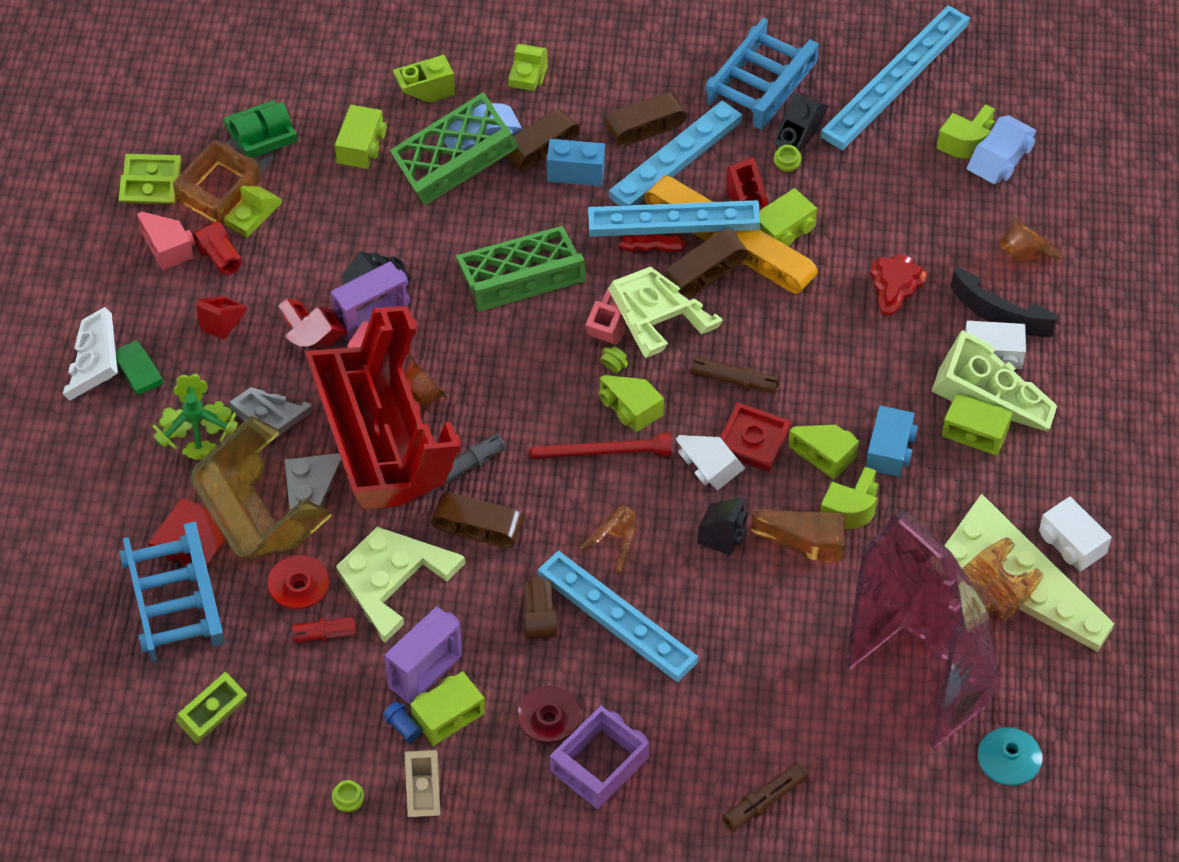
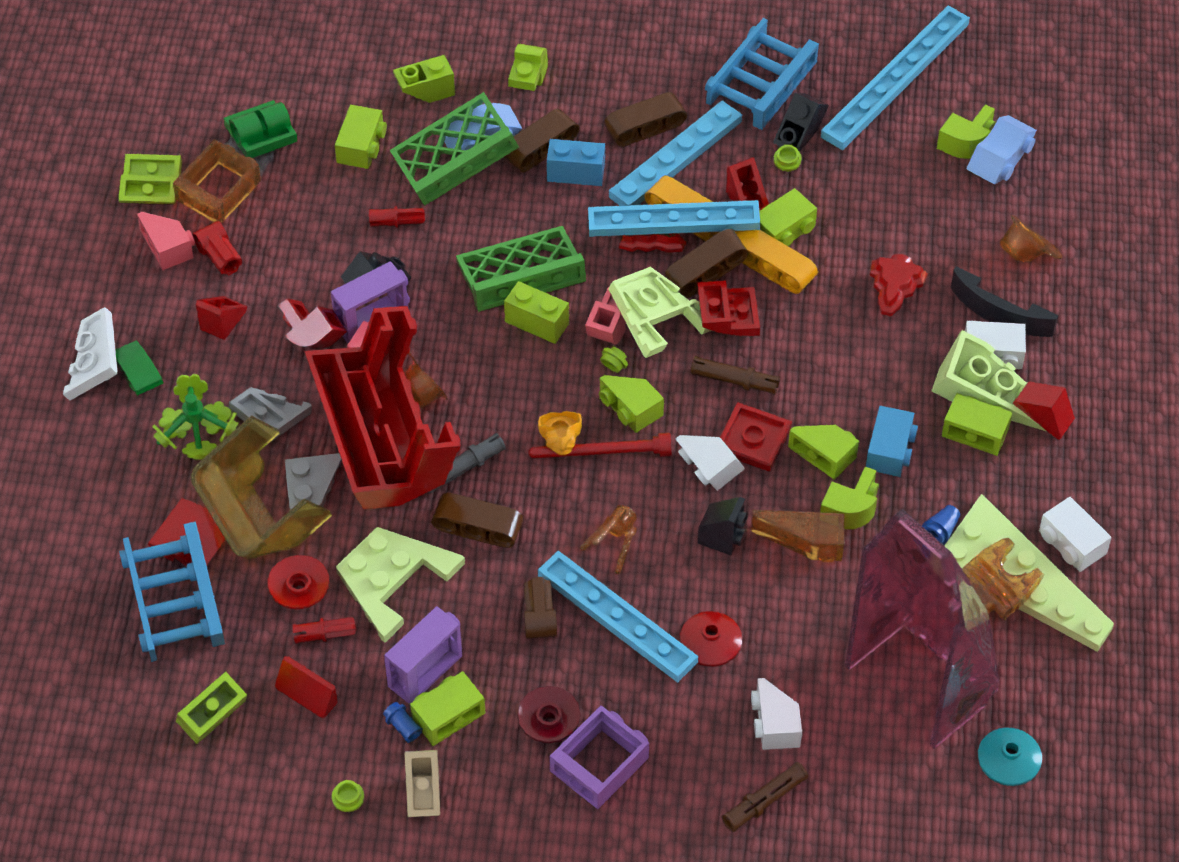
(252, 210): lime slope -> none
(306, 687): none -> red slope
(396, 216): none -> red axle
(536, 312): none -> lime brick
(560, 430): none -> light orange hair
(713, 649): none -> red dish
(728, 310): none -> red slope
(778, 717): none -> white slope
(942, 523): none -> blue cone
(1046, 406): none -> red slope

